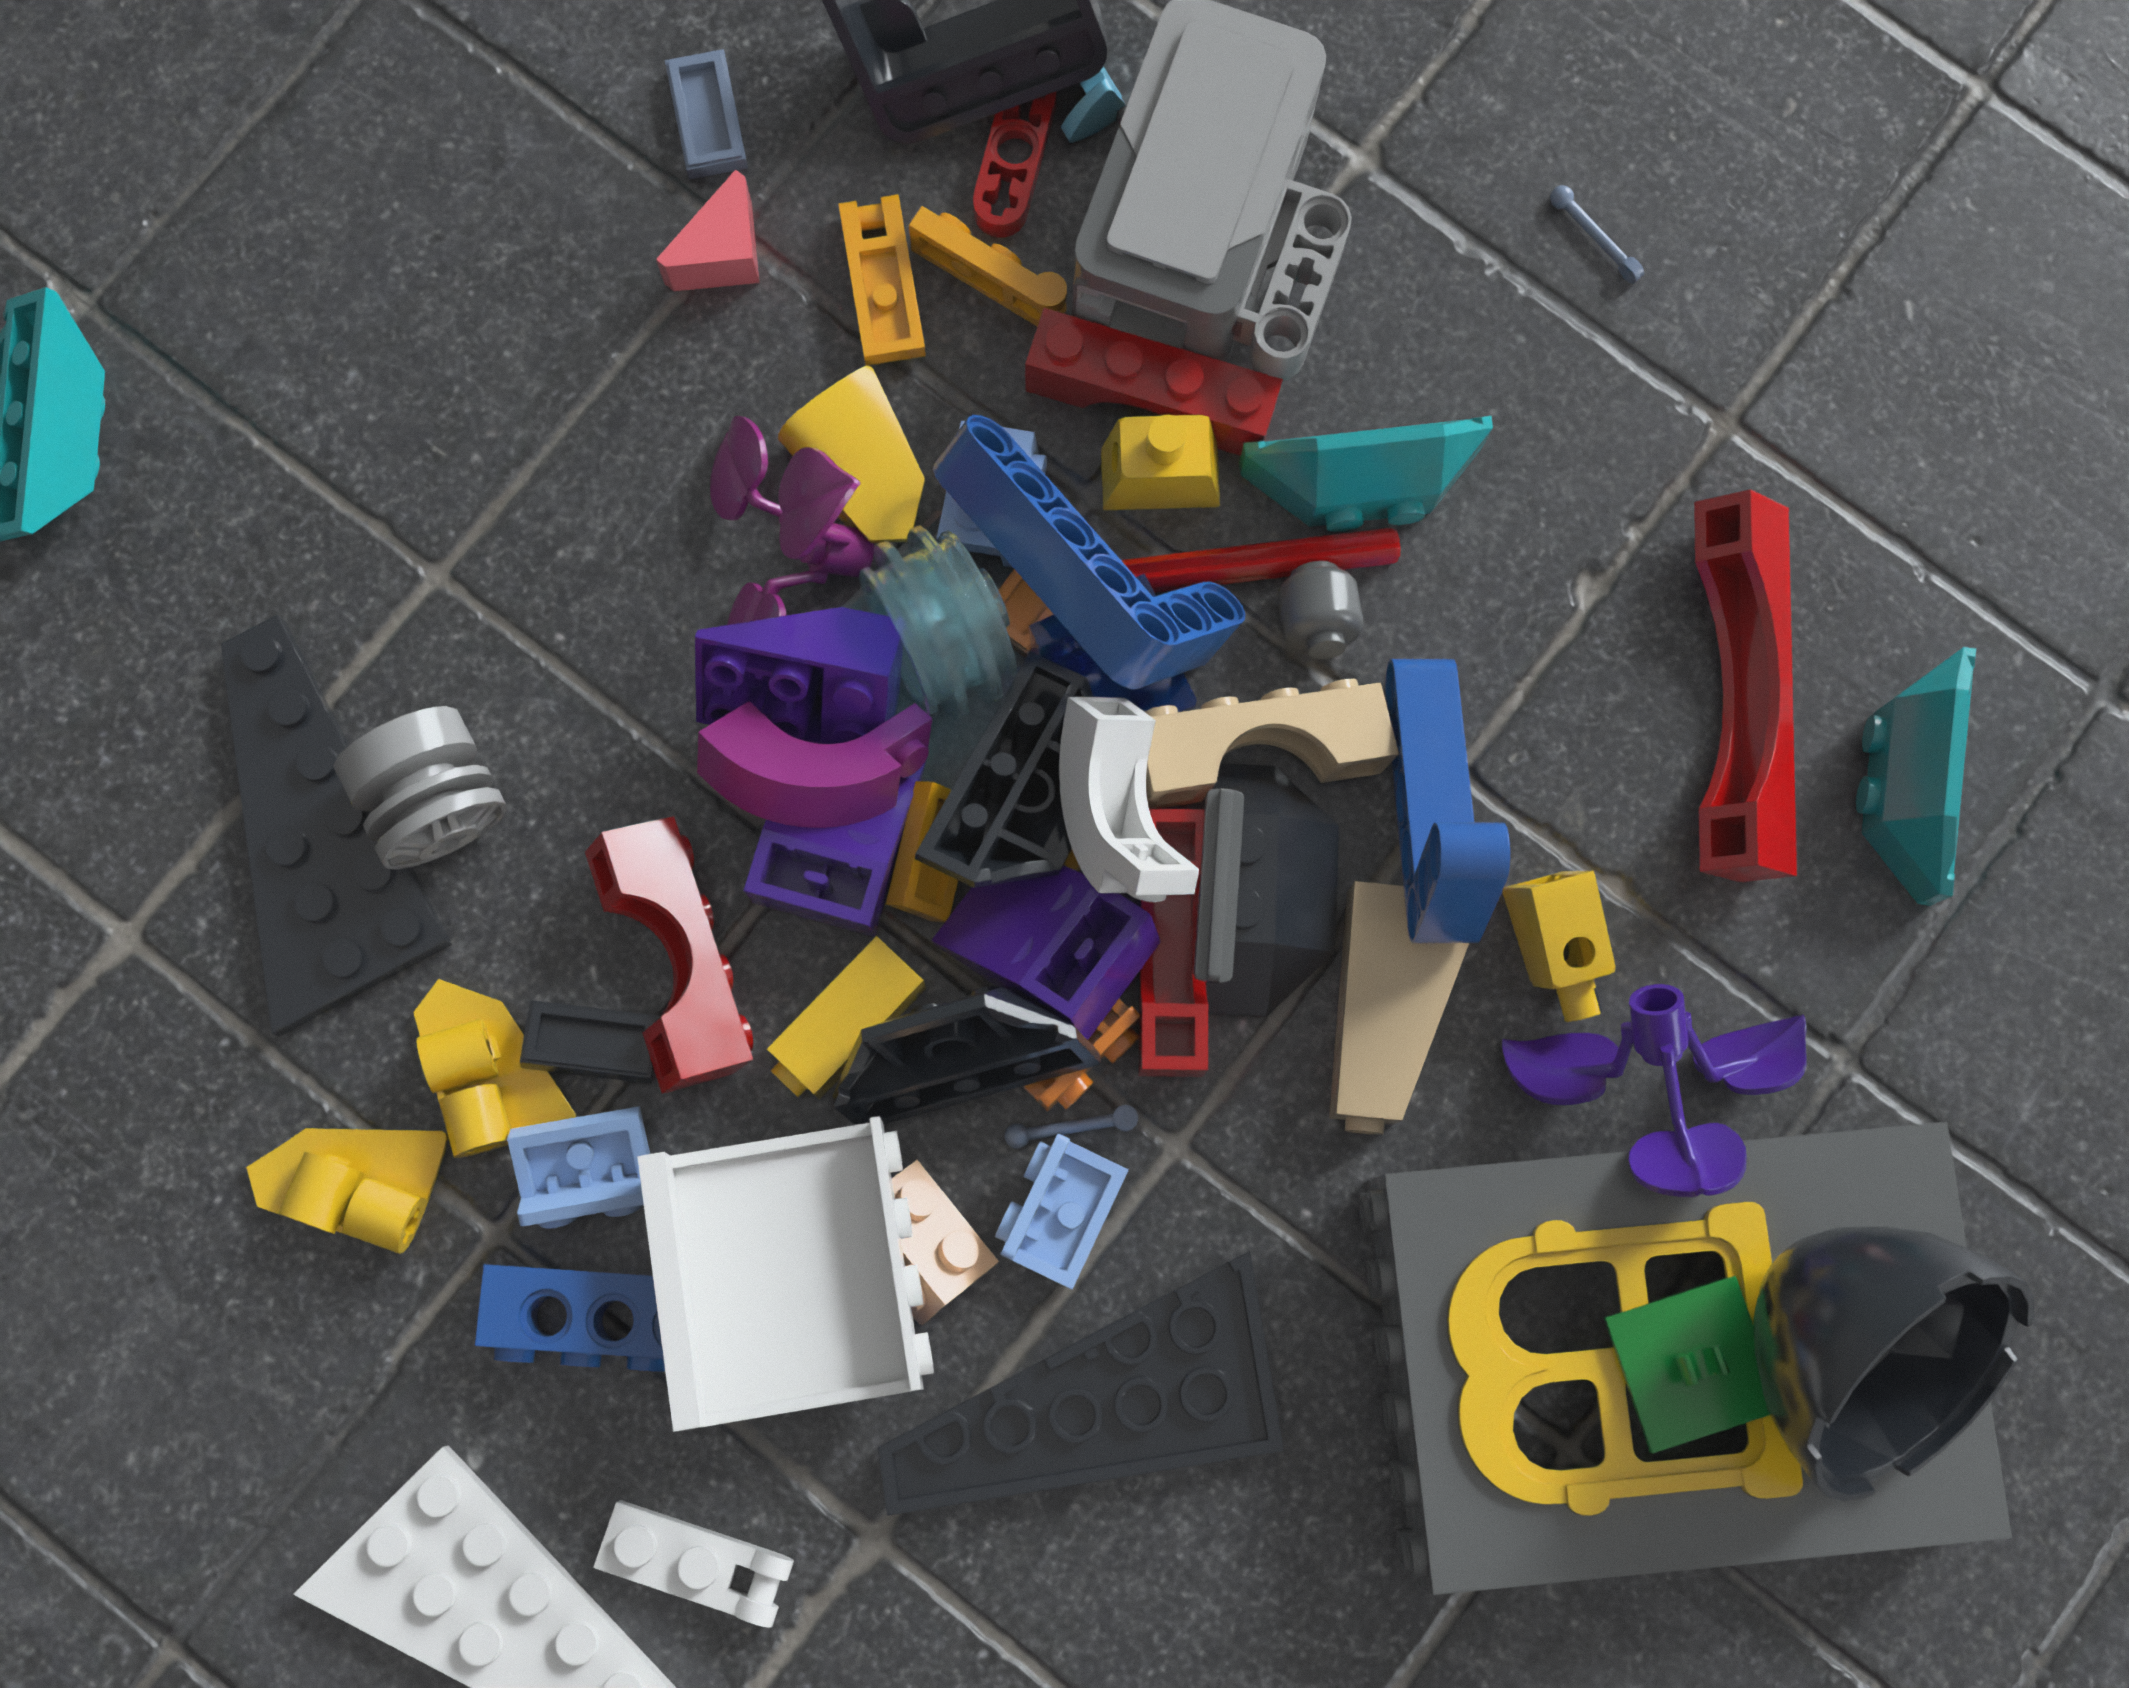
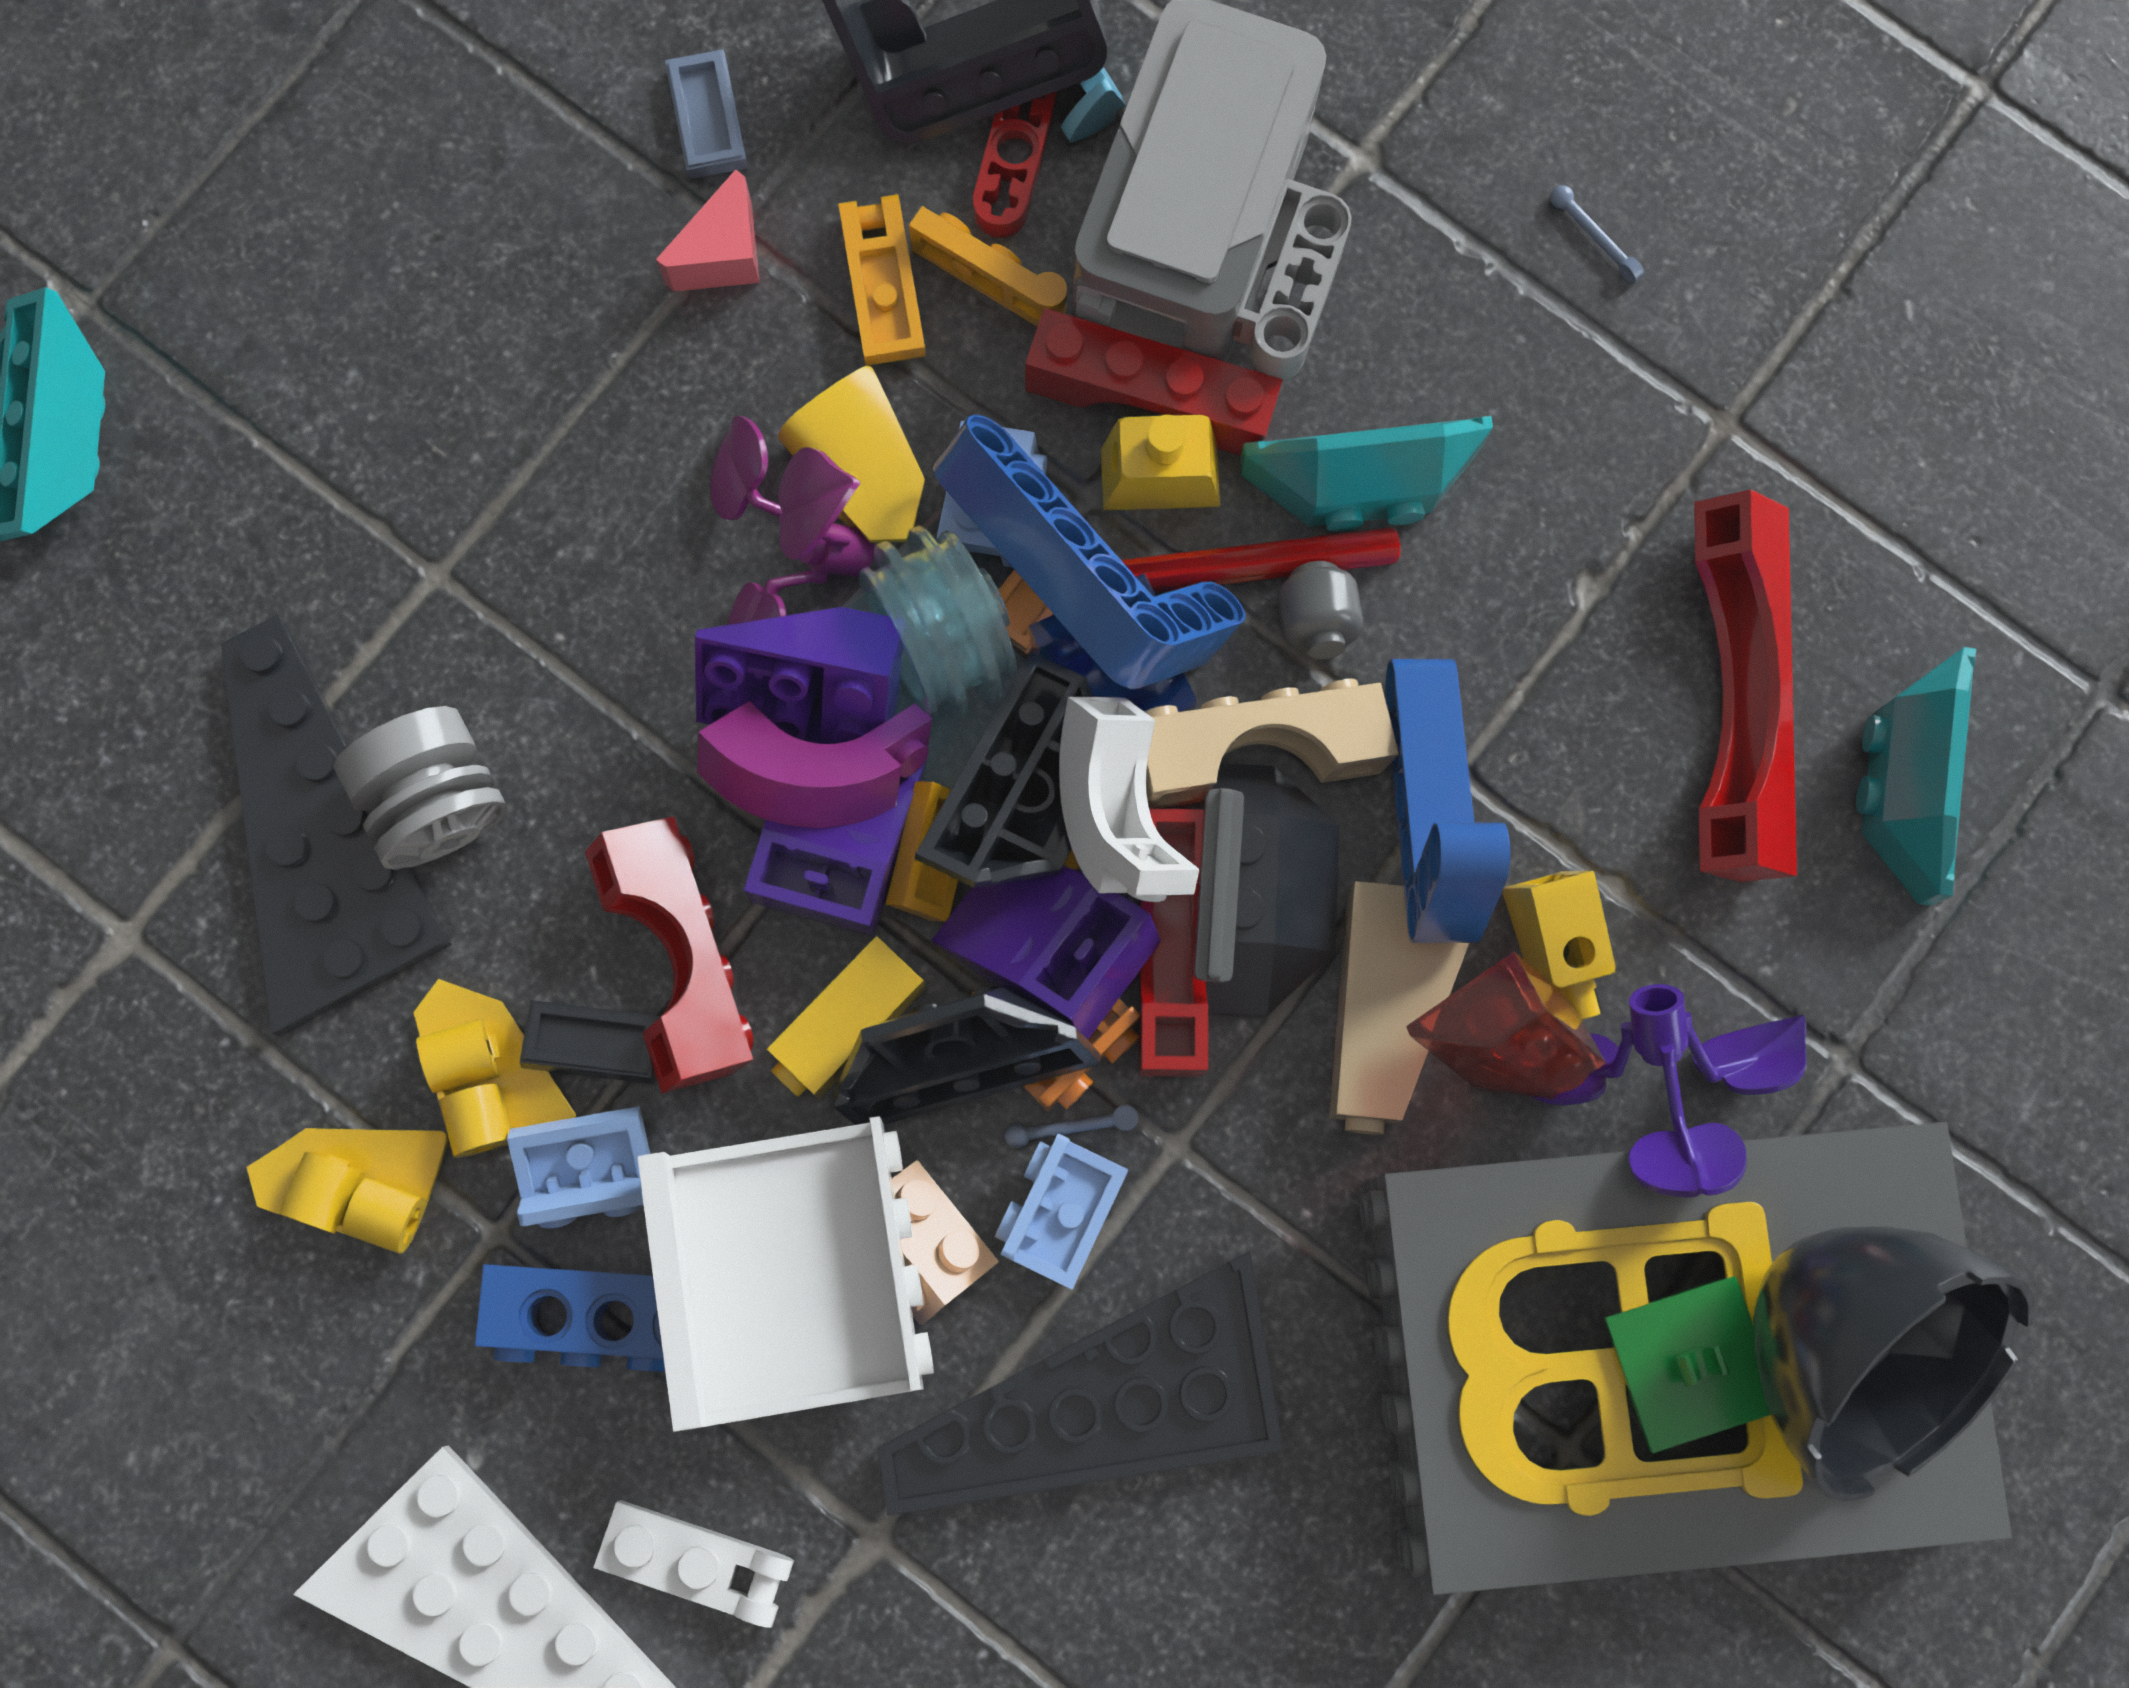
(1510, 1033): none -> clear red slope

